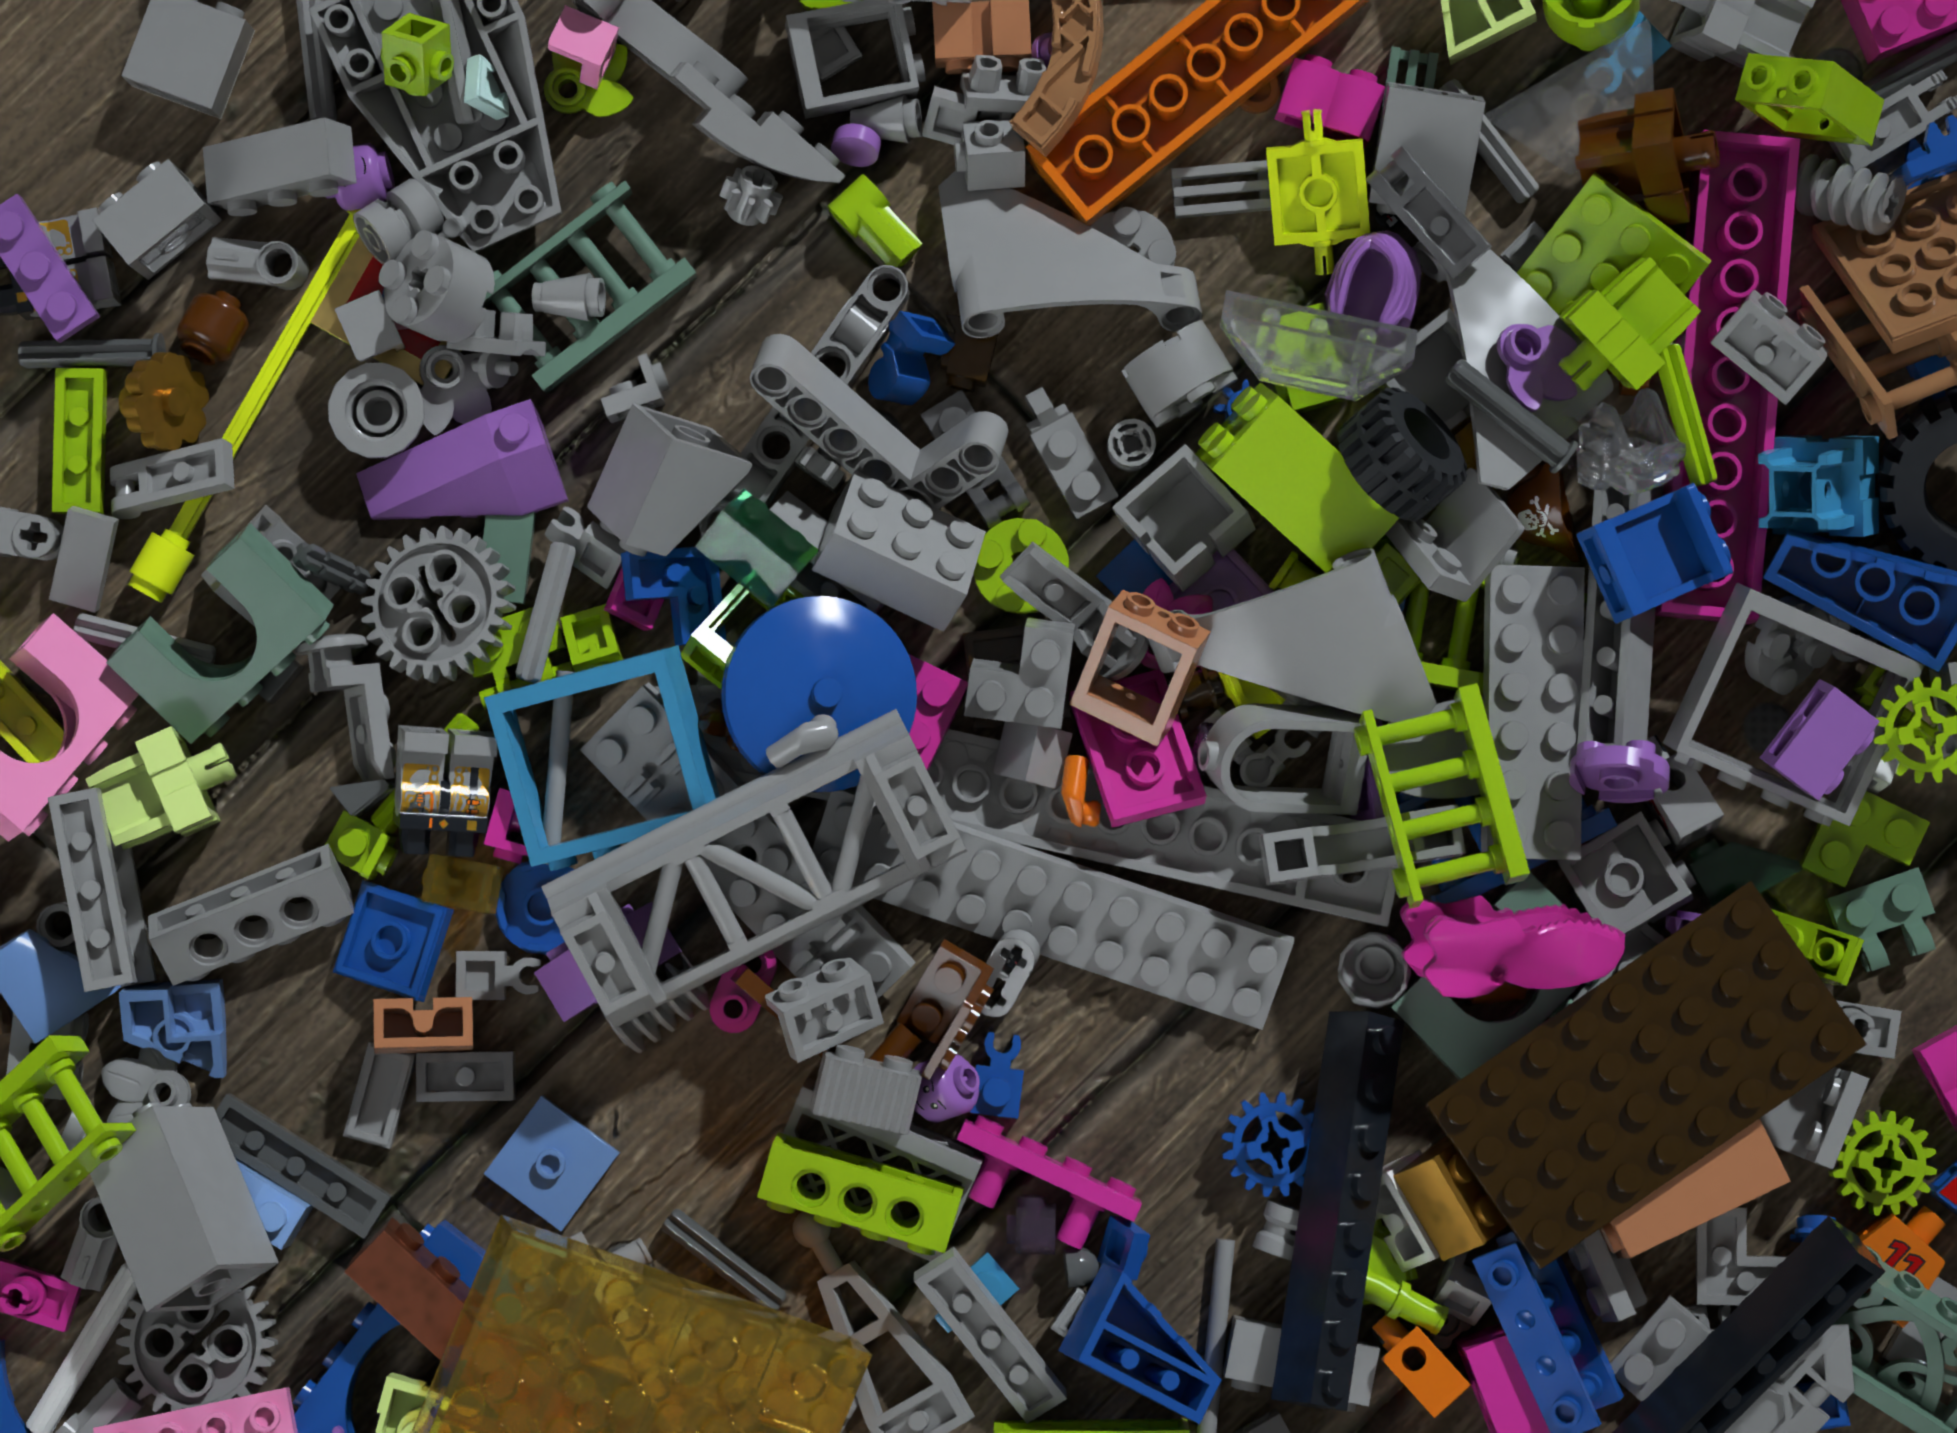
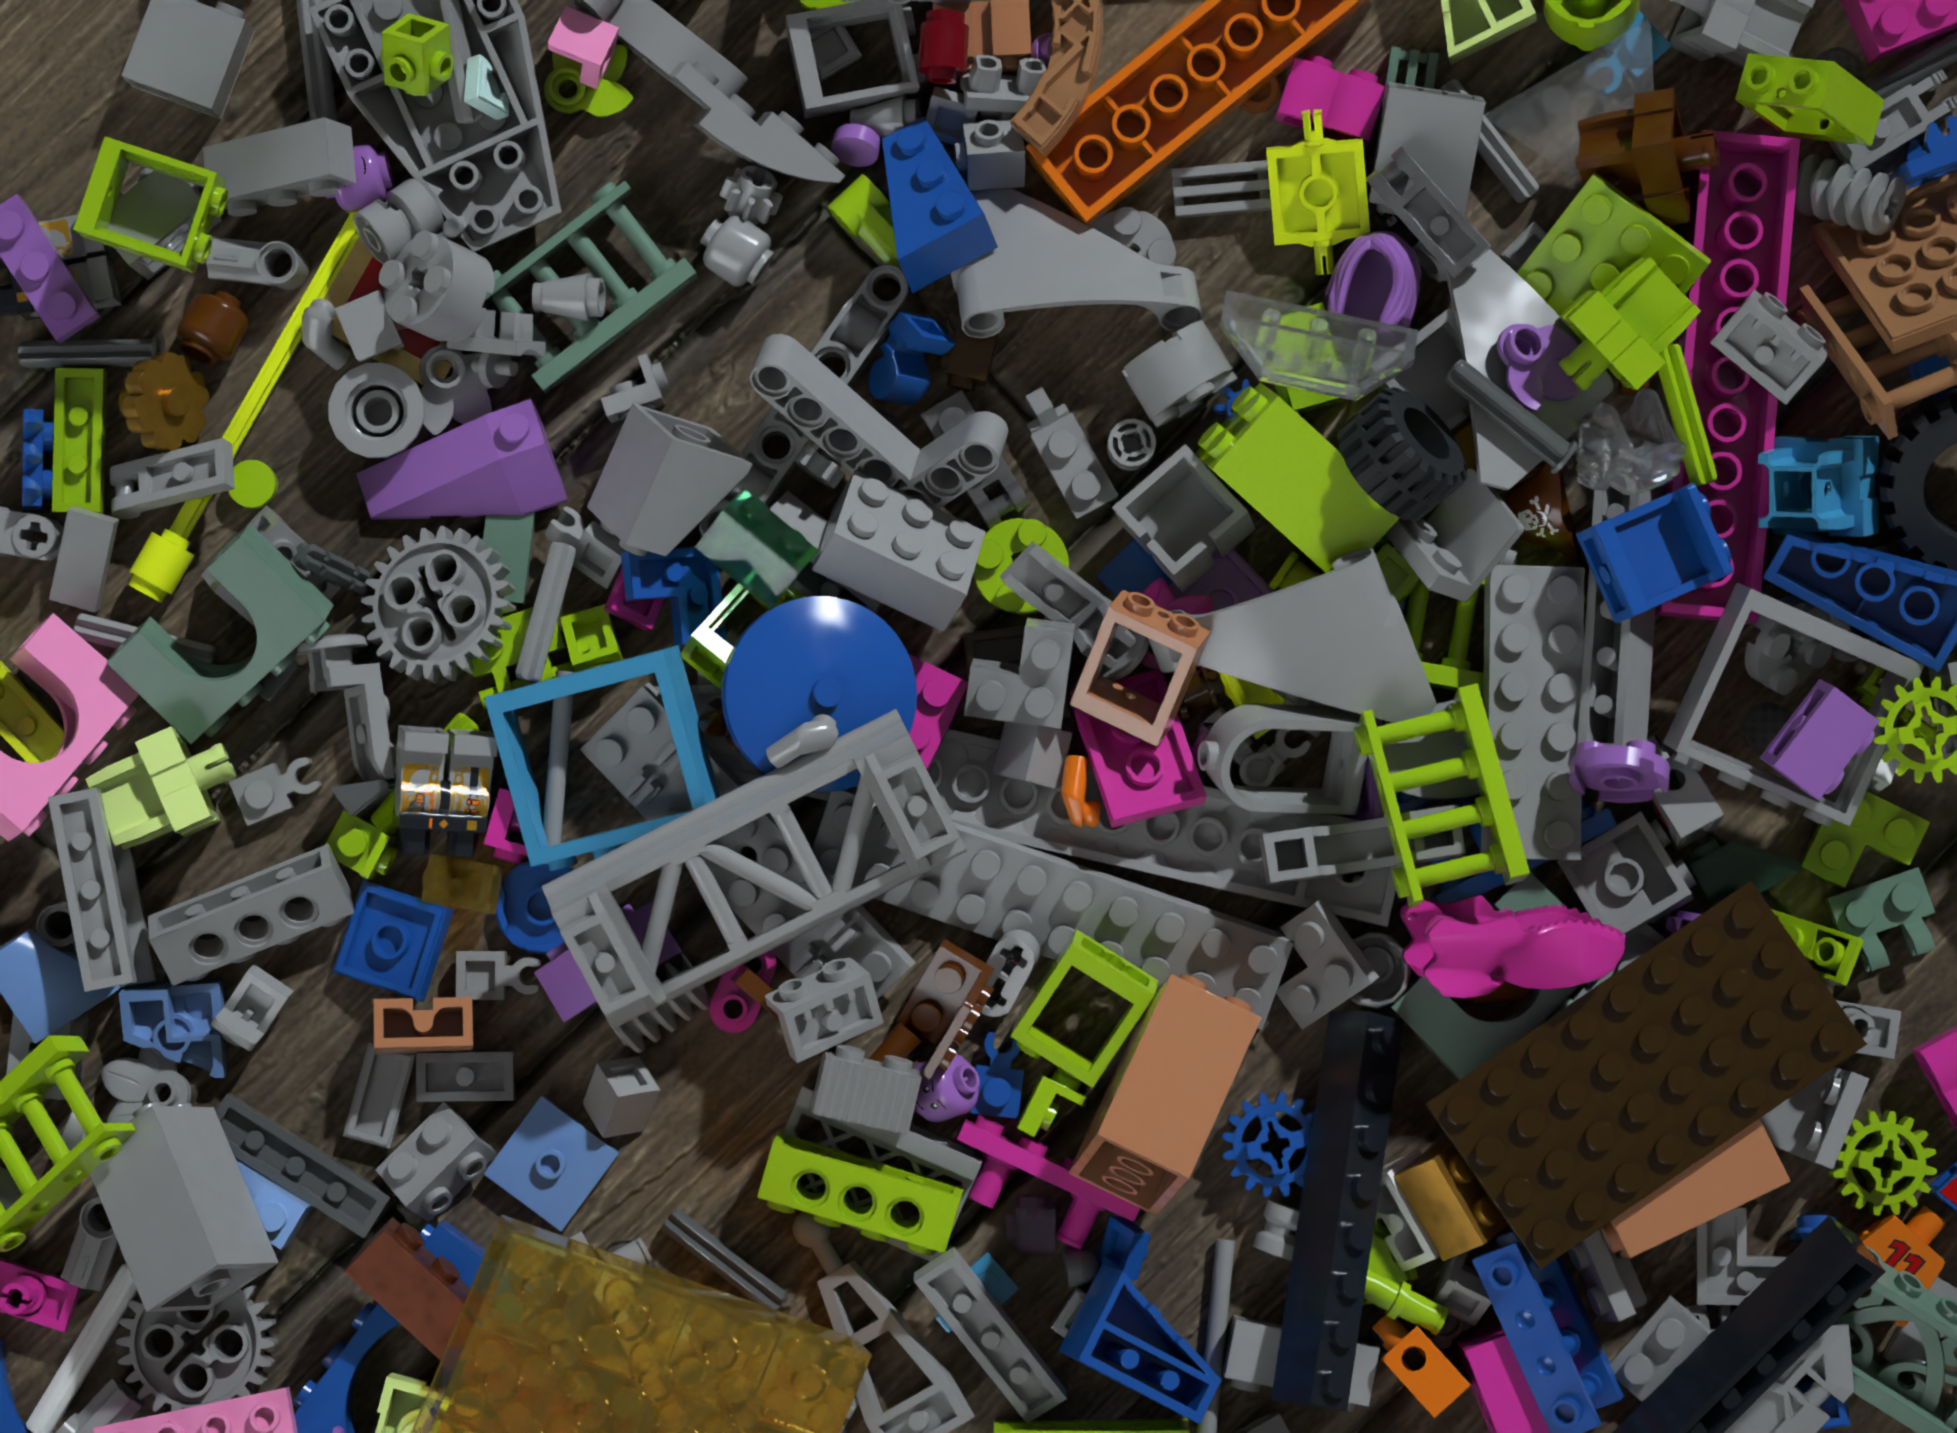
(36, 439): none -> blue plate
(105, 188): none -> lime window
(252, 1008): none -> light grey bracket
(254, 484): none -> lime tile
(268, 793): none -> light grey plate
(317, 333): none -> light grey arm
(435, 1162): none -> light grey bracket
(621, 1096): none -> light grey panel
(737, 250): none -> light grey head
(931, 207): none -> blue wedge
(943, 46): none -> dark red brick
(1040, 1109): none -> lime bracket
(1108, 970): none -> lime window
(1166, 1094): none -> nougat brick
(1333, 963): none -> light grey plate

